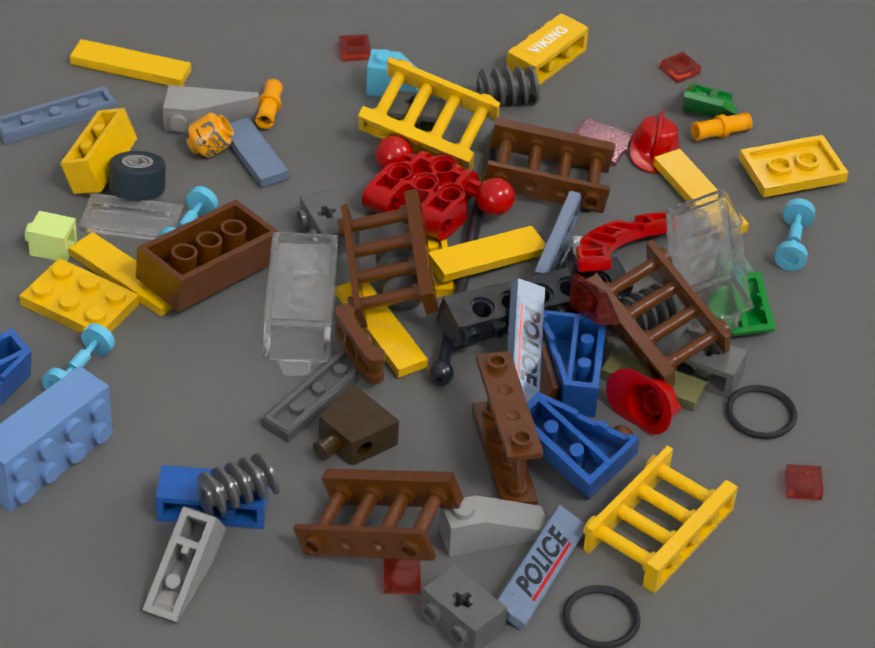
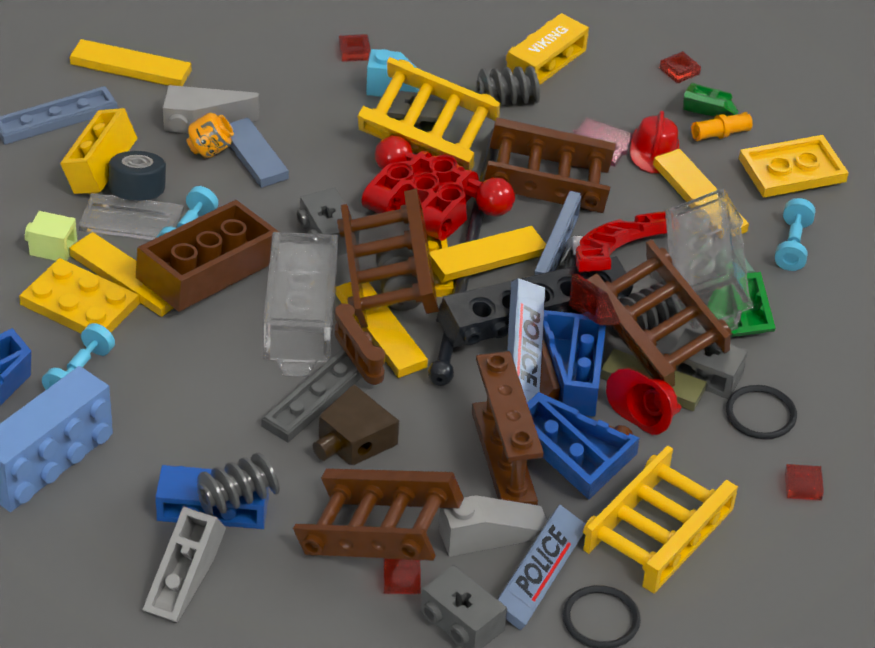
(269, 103): light orange pin -> none

